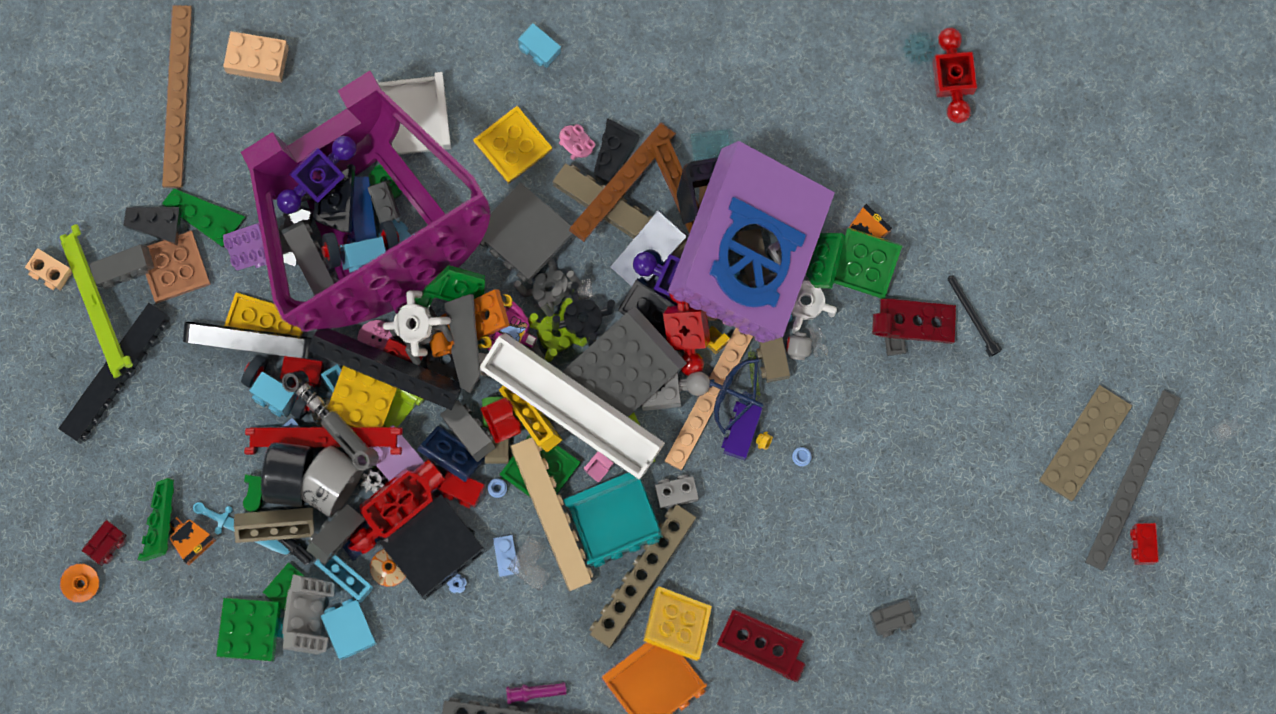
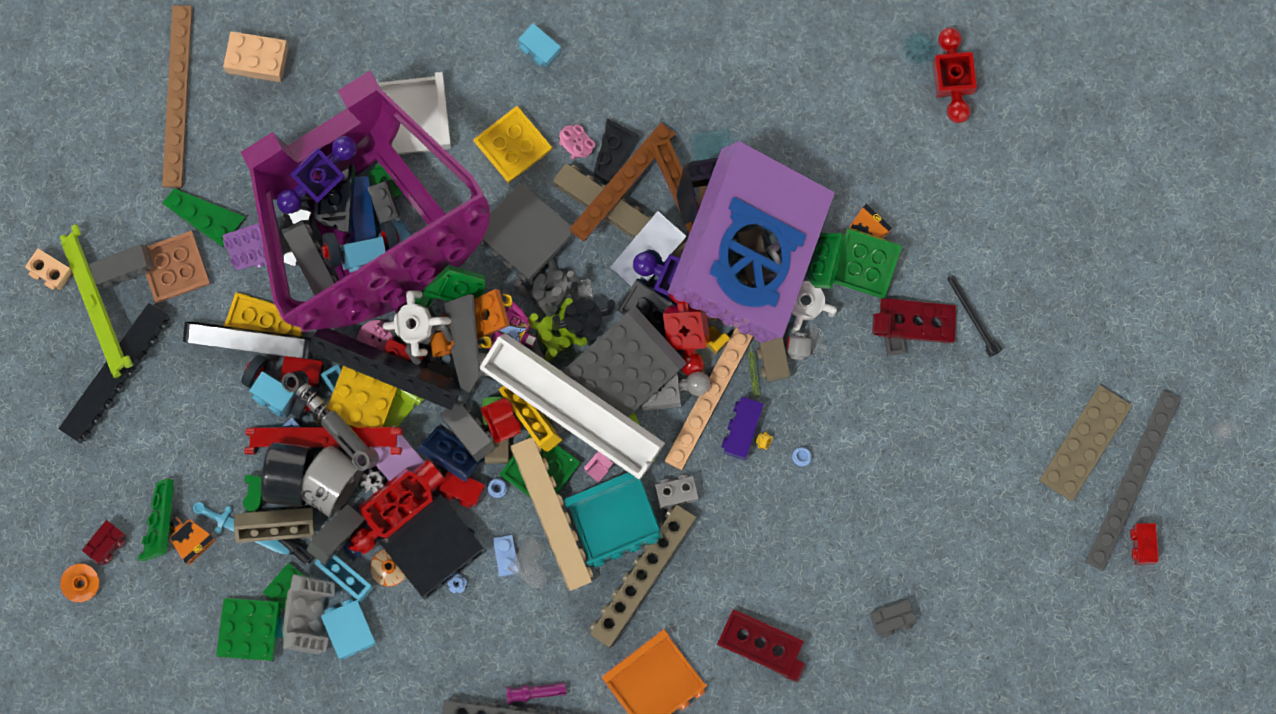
(155, 221): black wing -> none
(677, 623): yellow plate -> none
(744, 397): dark blue piece -> none

